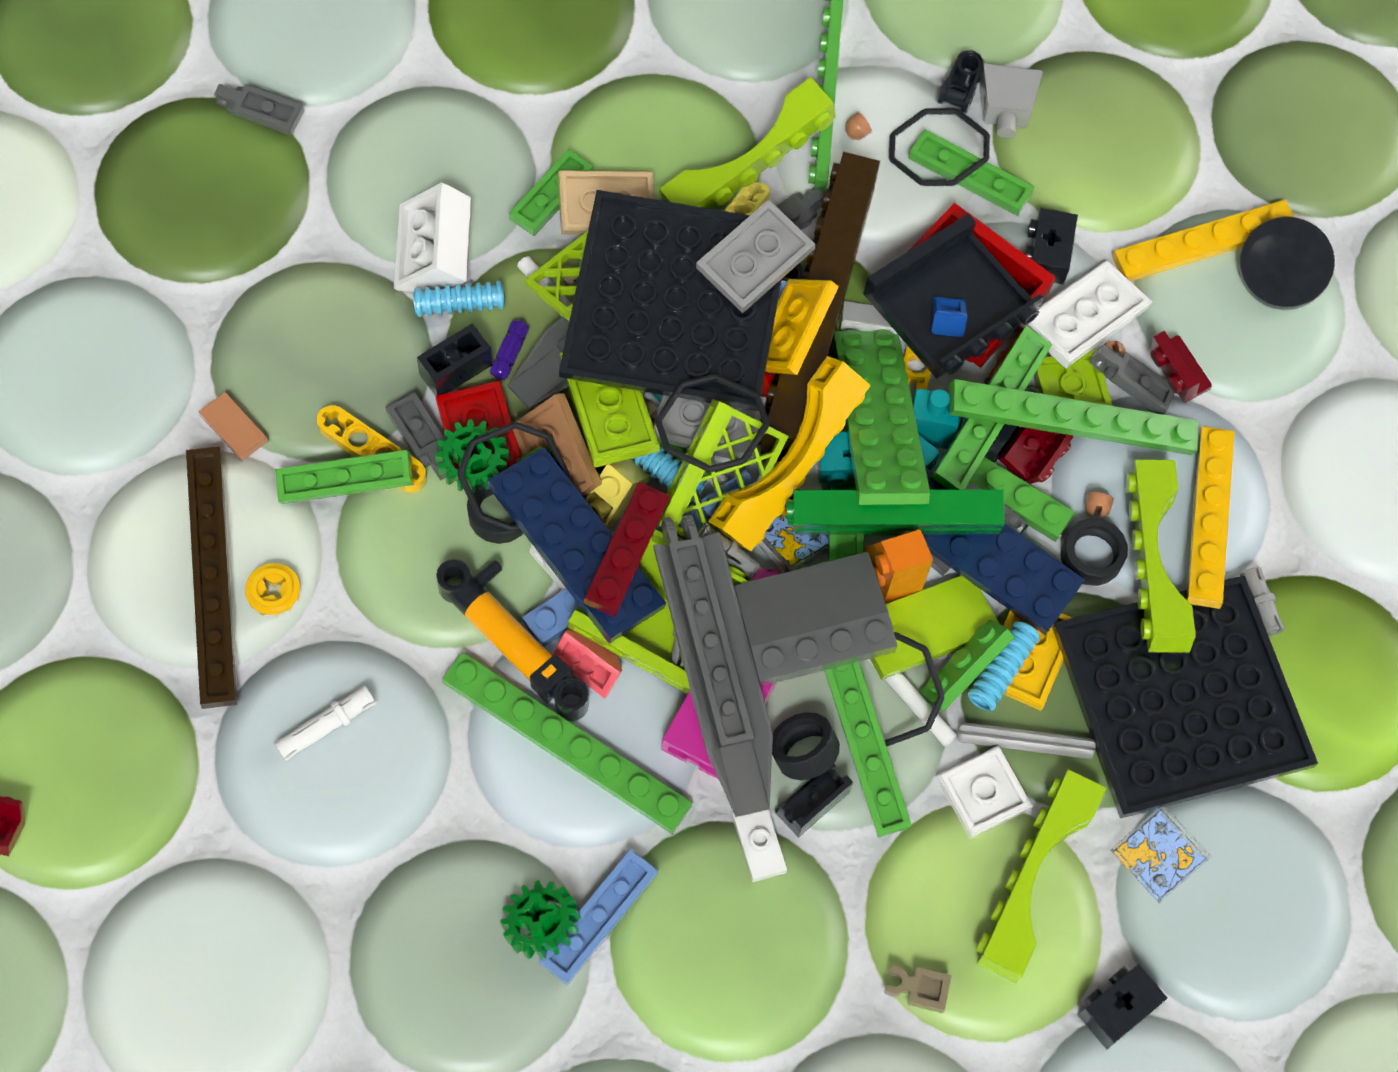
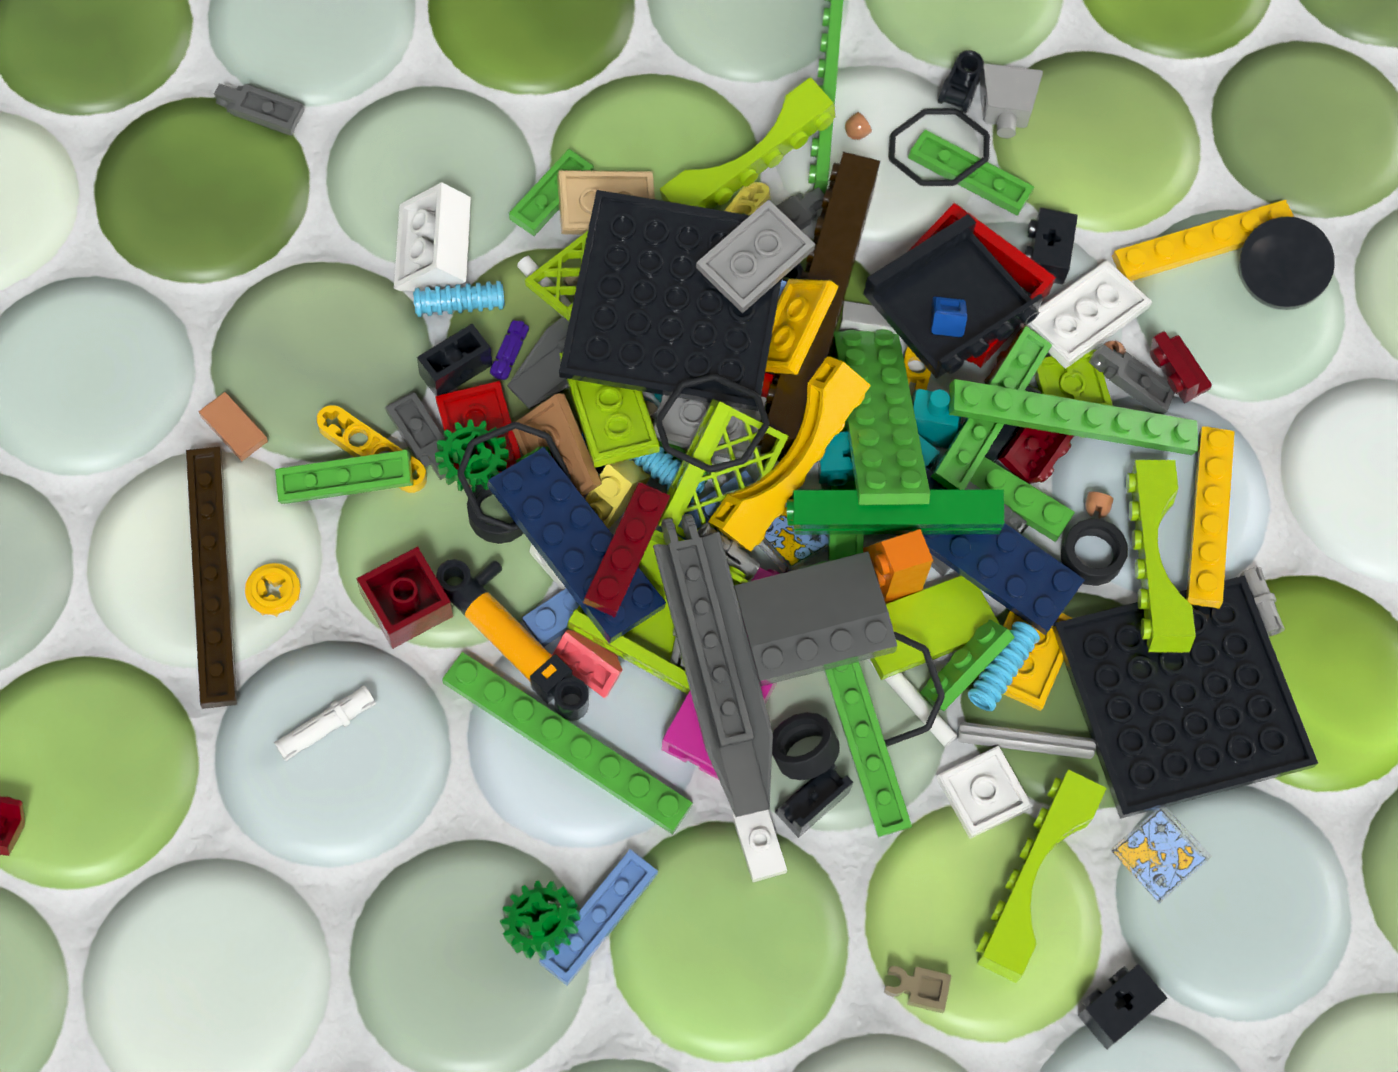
(405, 597): none -> dark red brick

